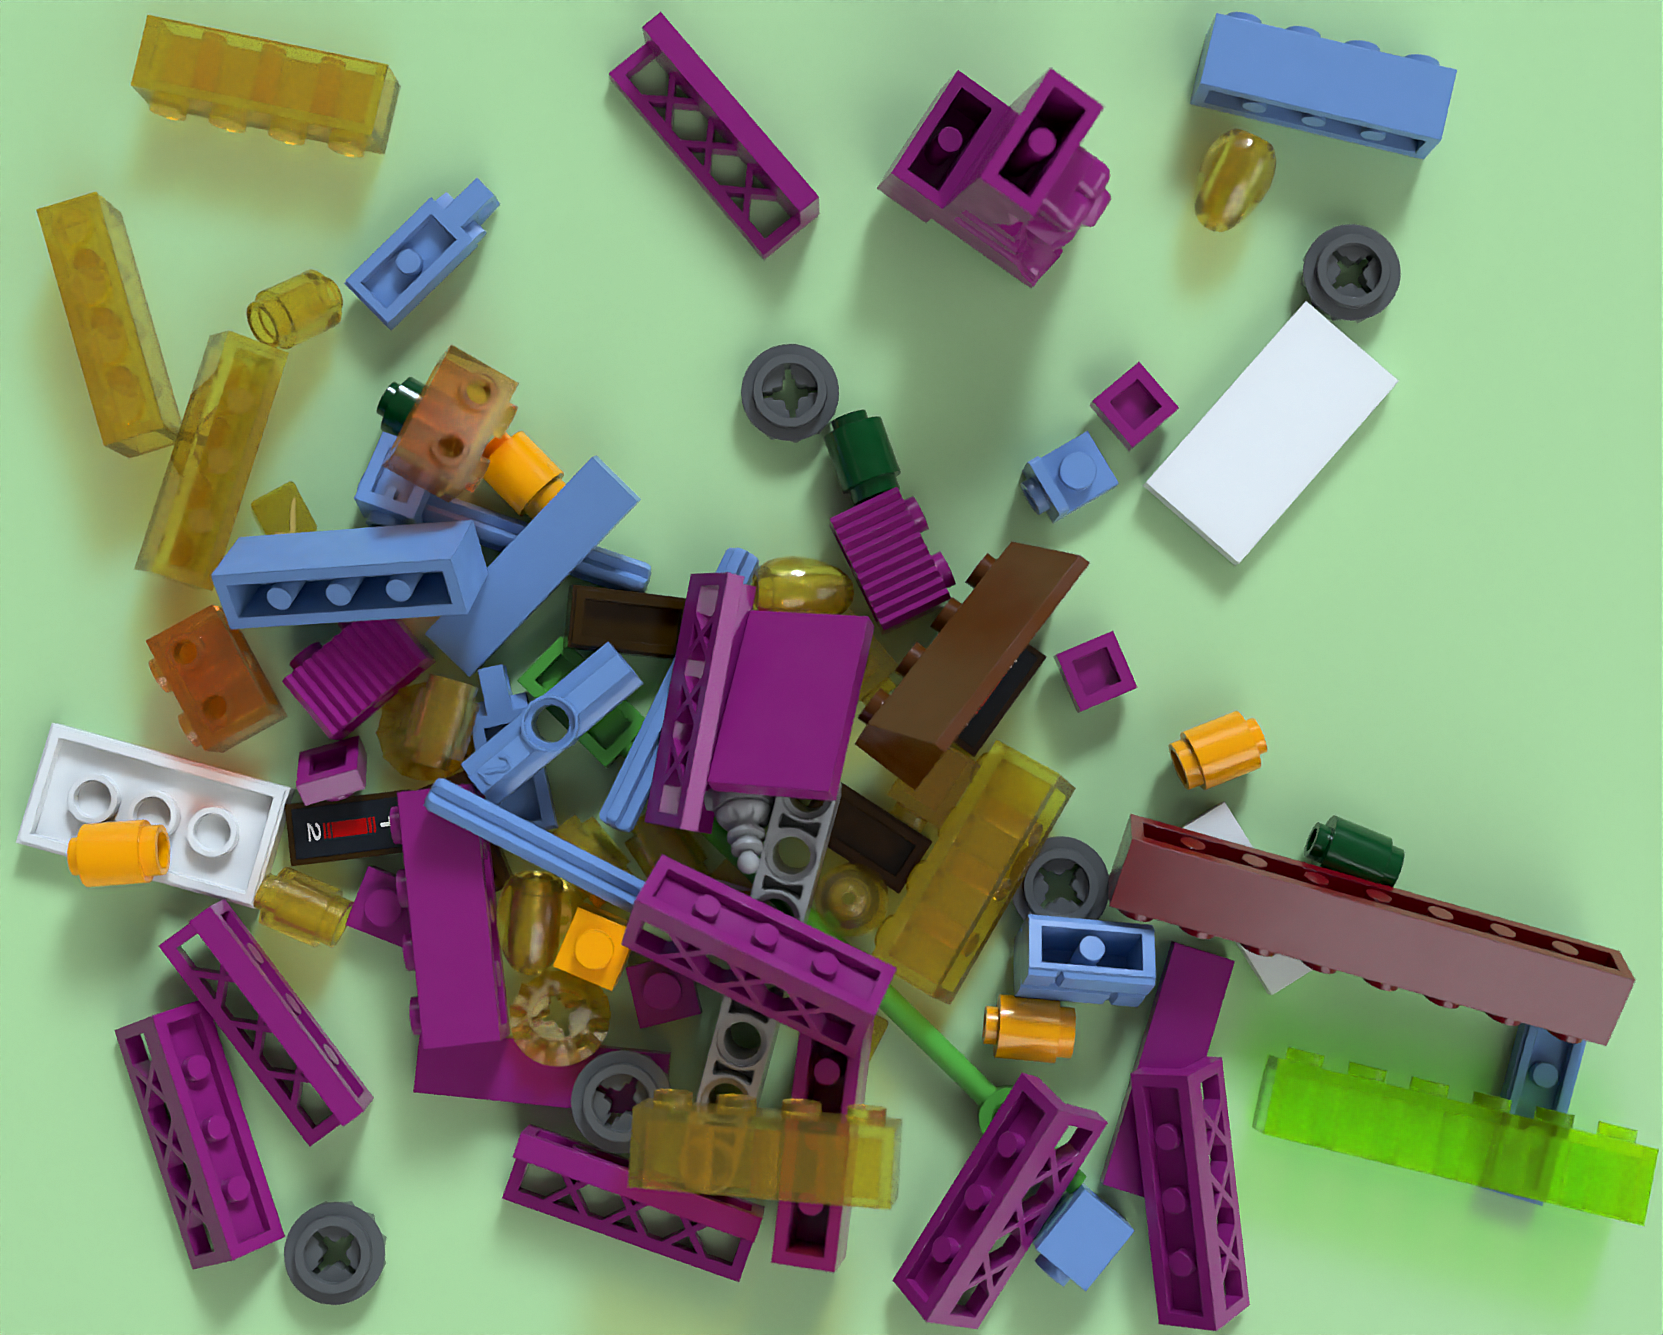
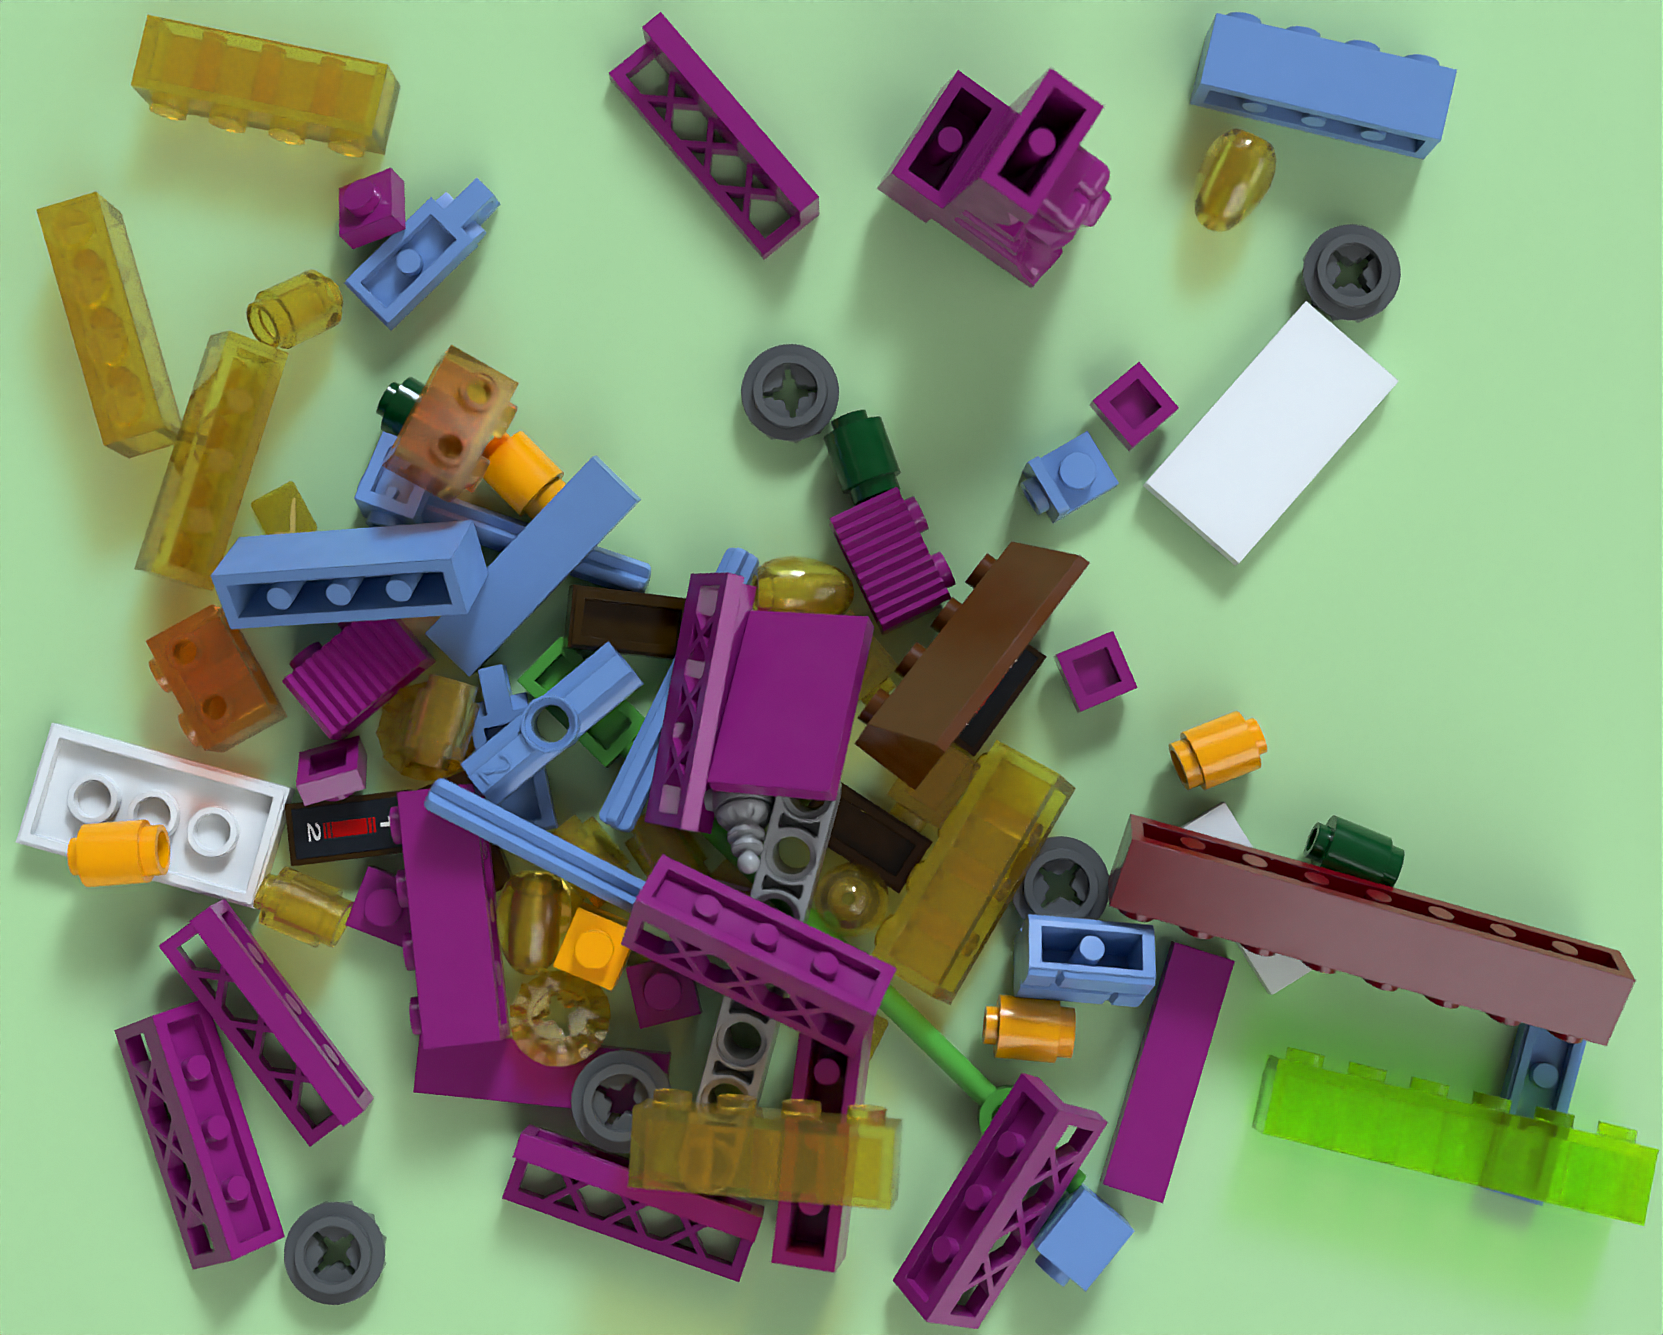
(372, 208): none -> magenta plate
(1188, 1194): magenta fence -> none

